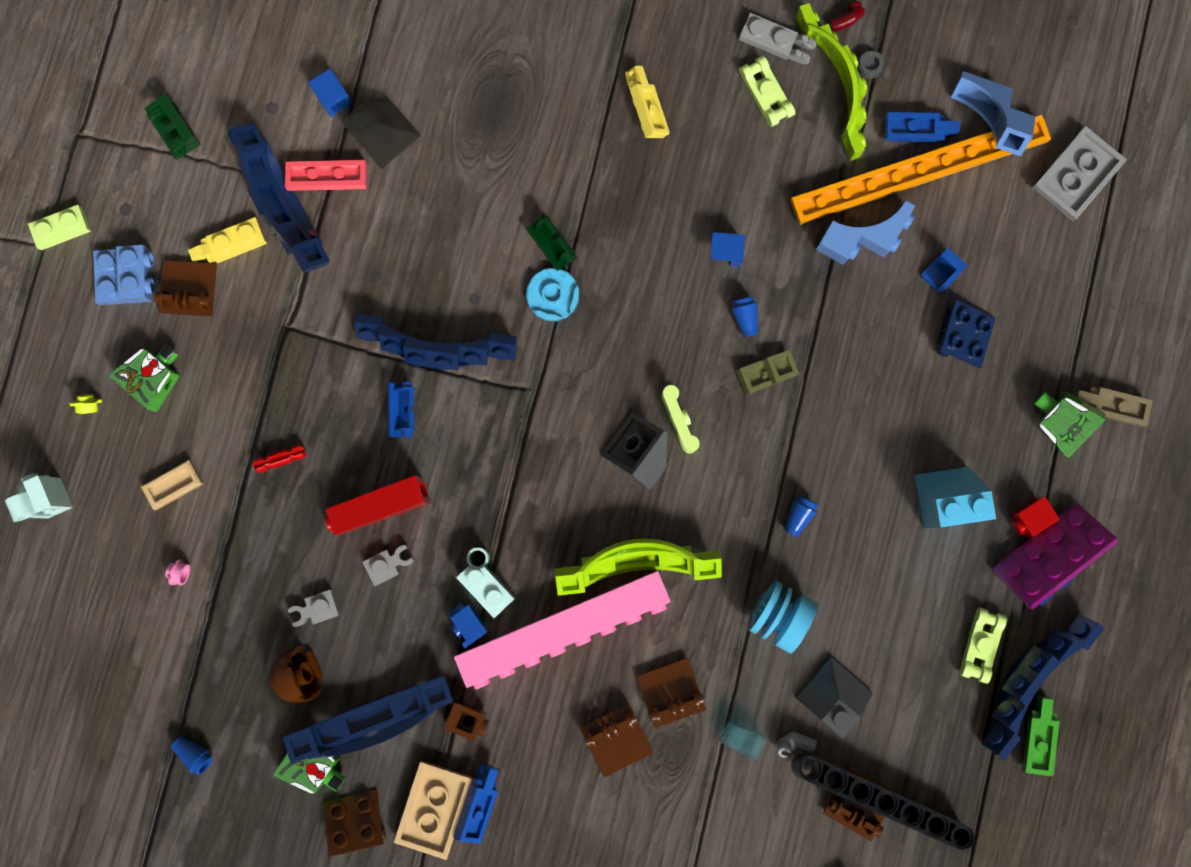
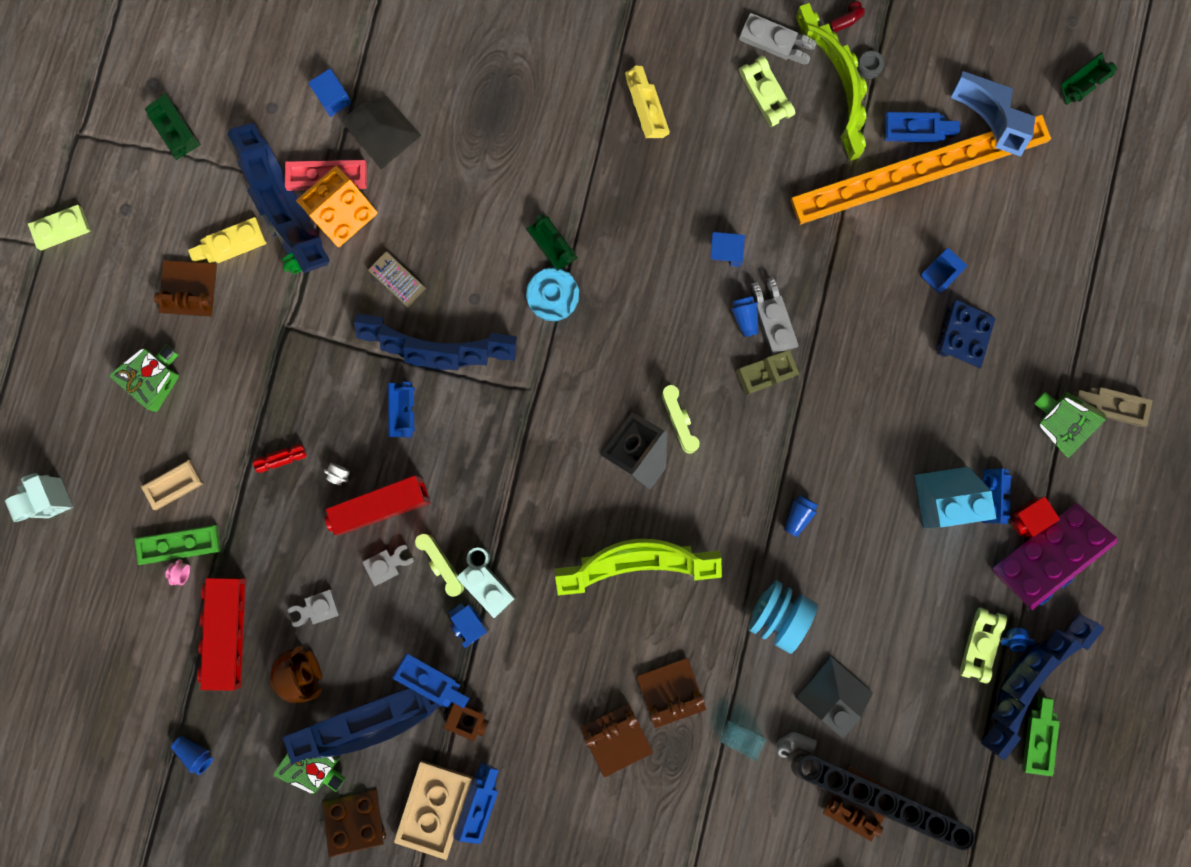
(85, 404): neon yellow plate -> none
(123, 275): medium blue plate -> none
(177, 544): none -> bright green tile
(222, 634): none -> red brick
(290, 264): none -> green plate
(337, 206): none -> light orange bracket
(337, 474): none -> white plate
(396, 279): none -> dark tan tile
(429, 682): none -> blue hinge
(440, 564): none -> yellowish green plate
(562, 629): bright pink brick -> none
(774, 319): none -> light grey hinge
(841, 240): medium blue arch -> none
(999, 483): none -> blue hinge
(1018, 640): none -> blue plate
(1079, 173): light grey plate -> none
(1084, 79): none -> dark green hinge

